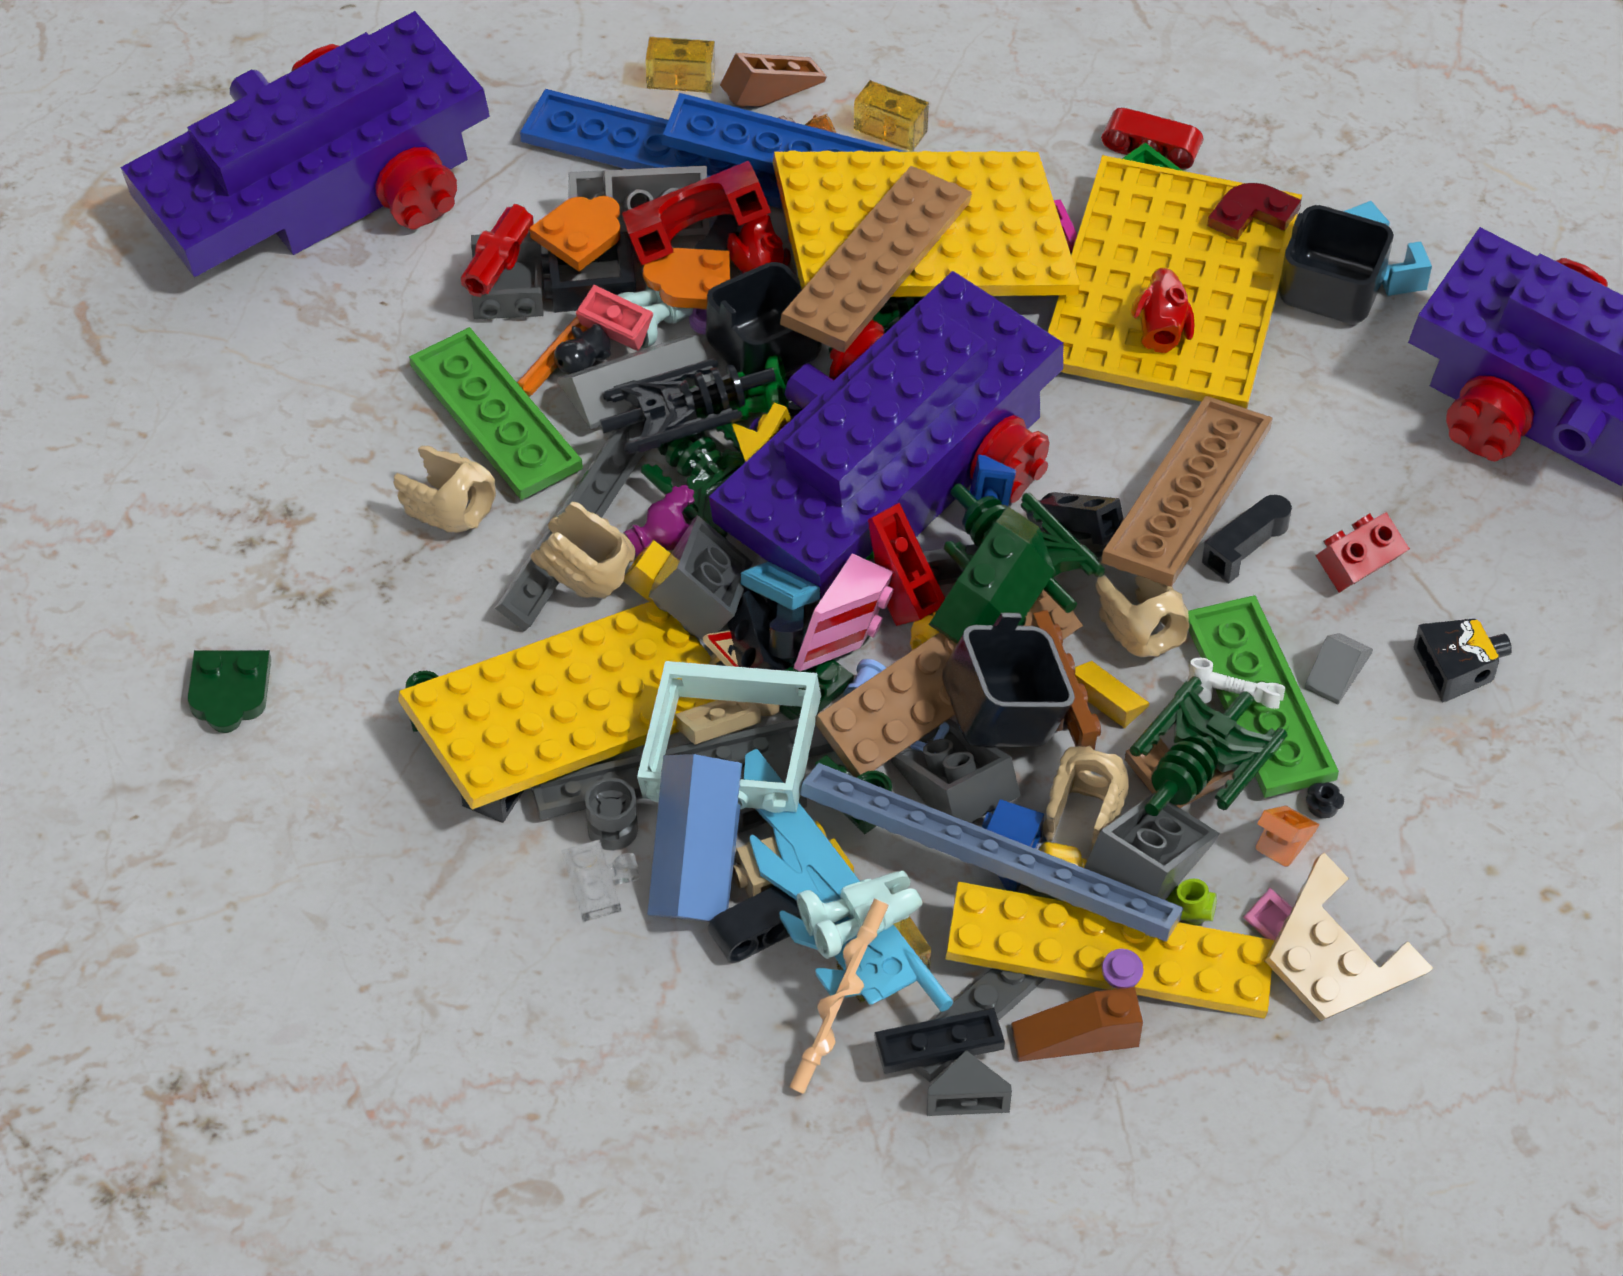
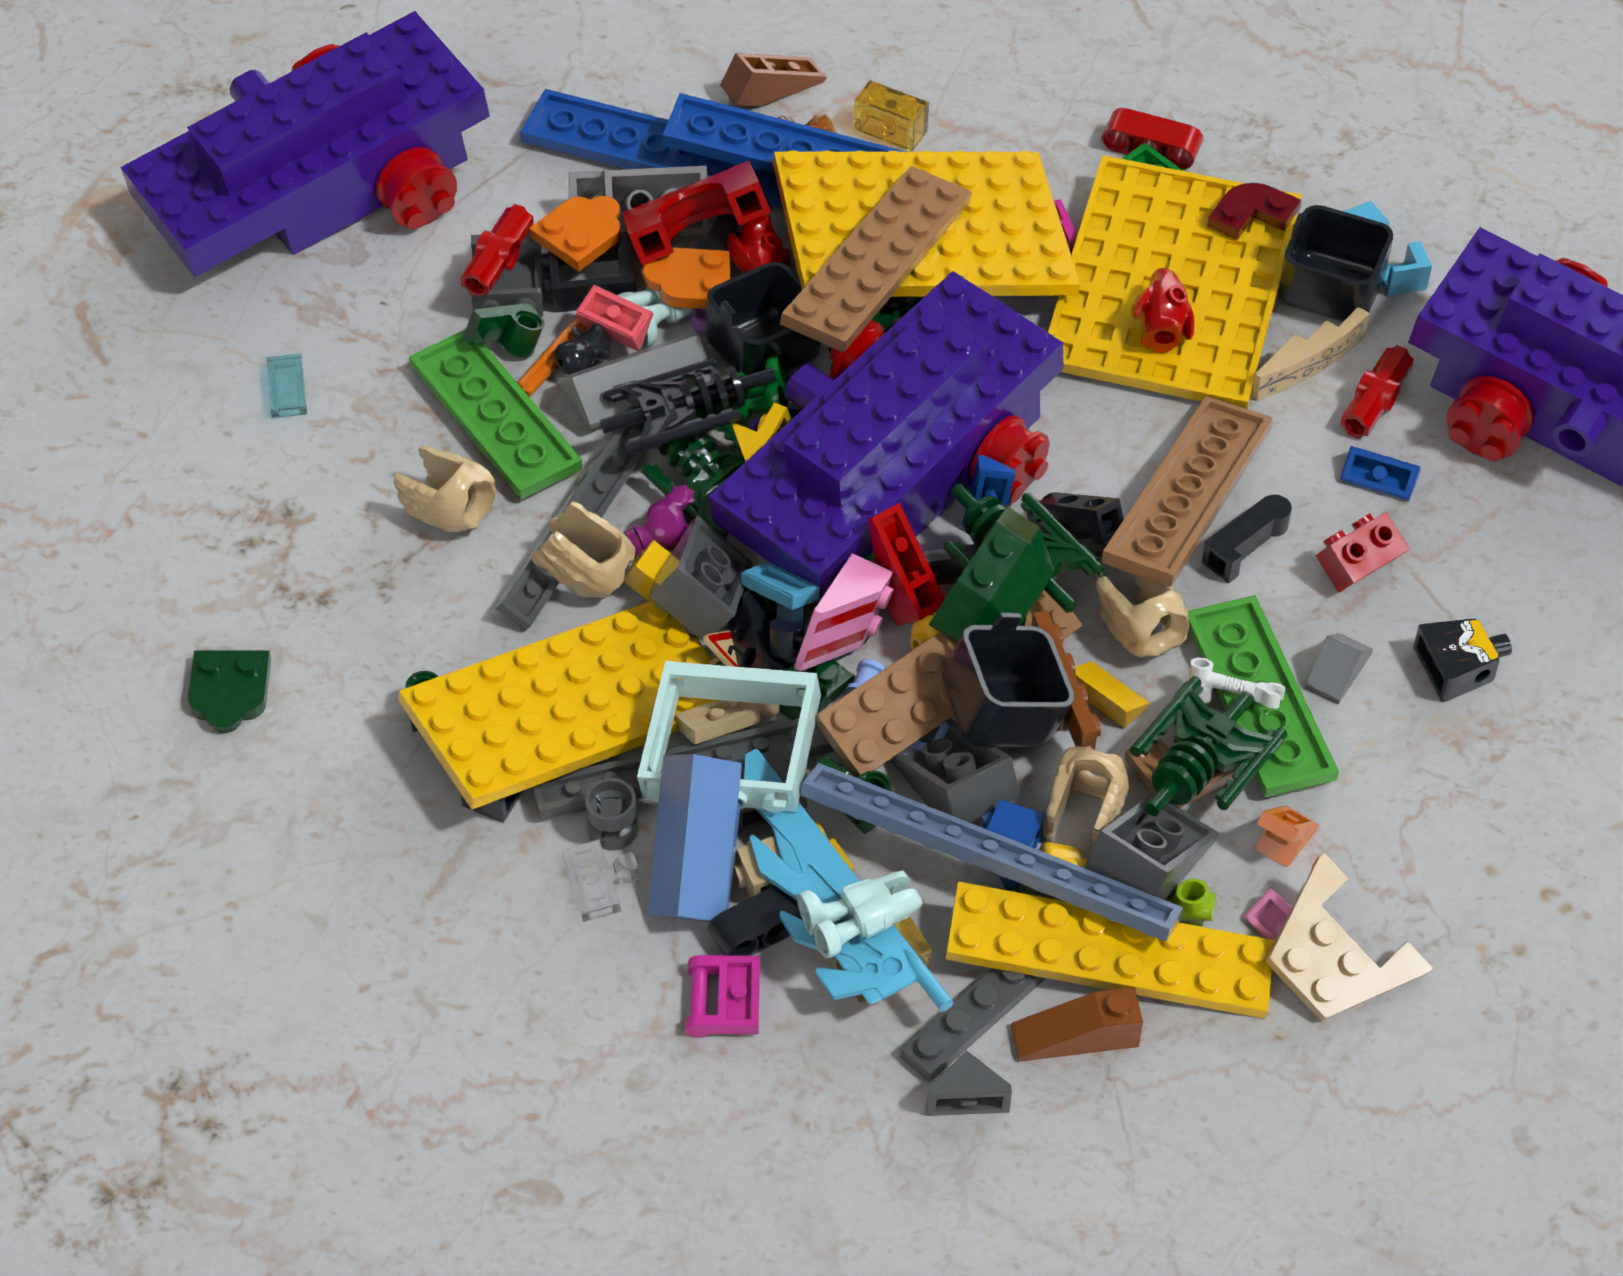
(286, 385): none -> clear light blue tile
(513, 326): none -> dark green plate
(680, 64): clear yellow brick -> none
(736, 997): none -> dark pink plate
(830, 1005): light nougat piece -> none
(939, 1040): black tile -> none
(1122, 968): medium lavender plate -> none
(1305, 358): none -> tan slope
(1324, 807): black plate -> none
(1377, 391): none -> red piece
(1380, 473): none -> blue slope

